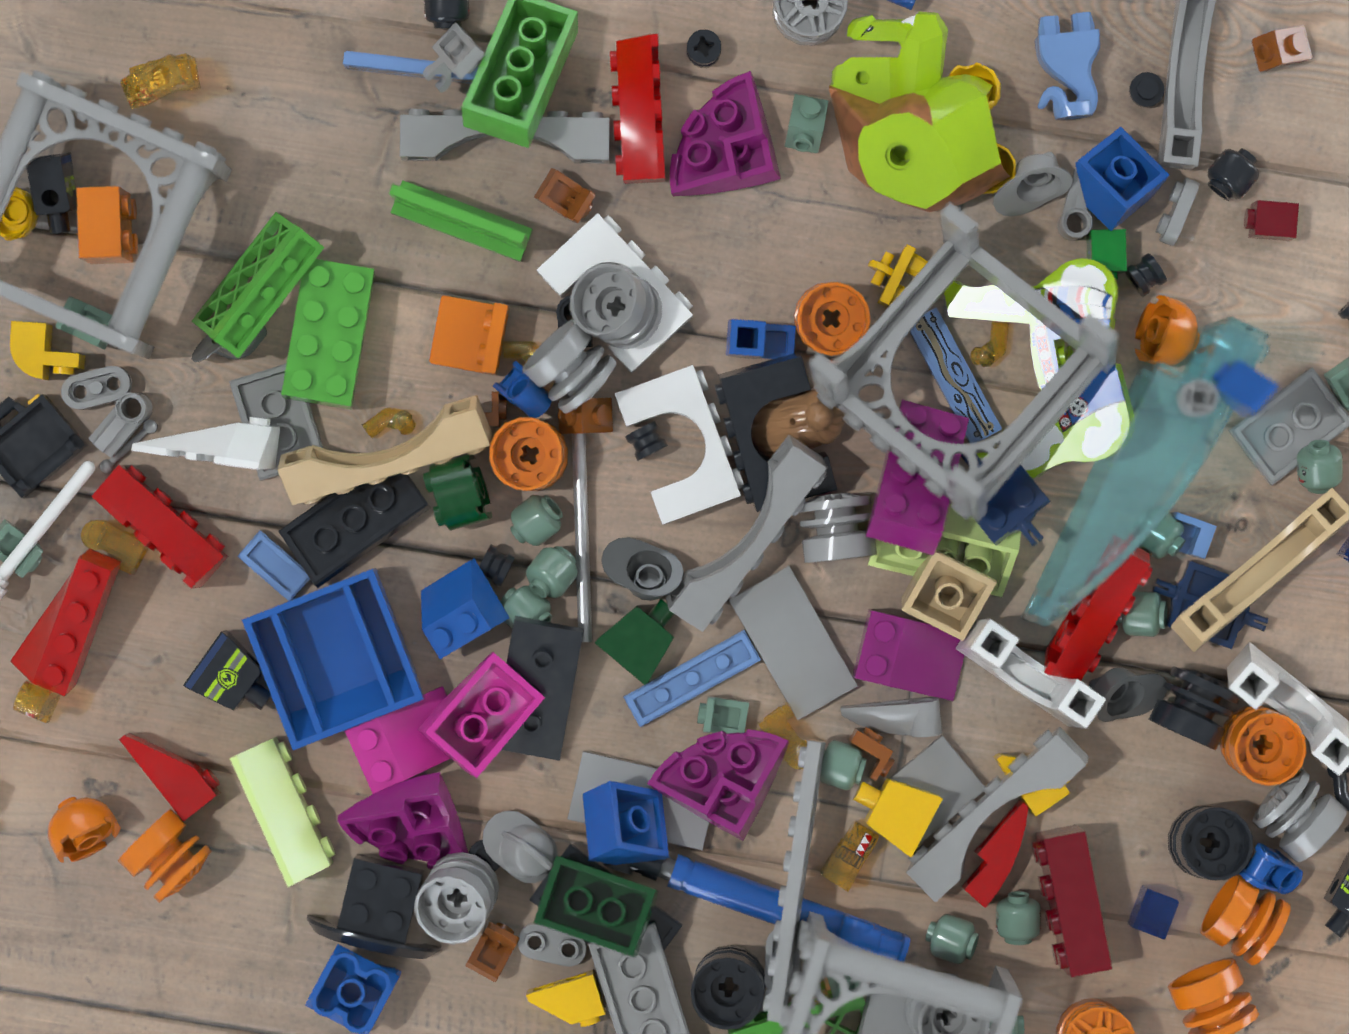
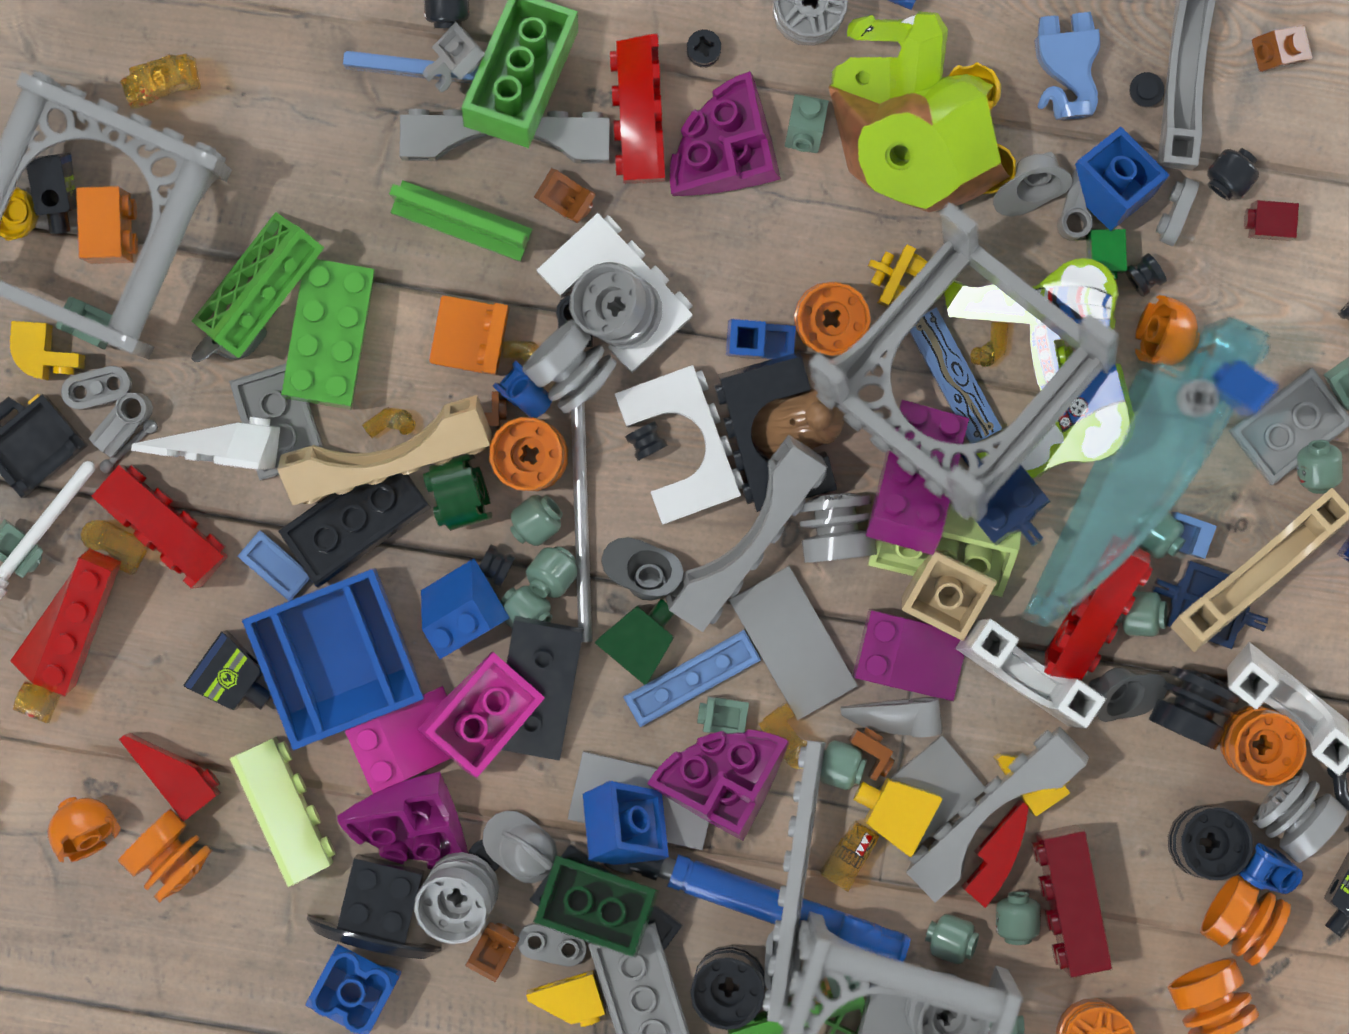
(589, 417): dark orange bracket -> none
(1153, 912): clear blue panel -> none

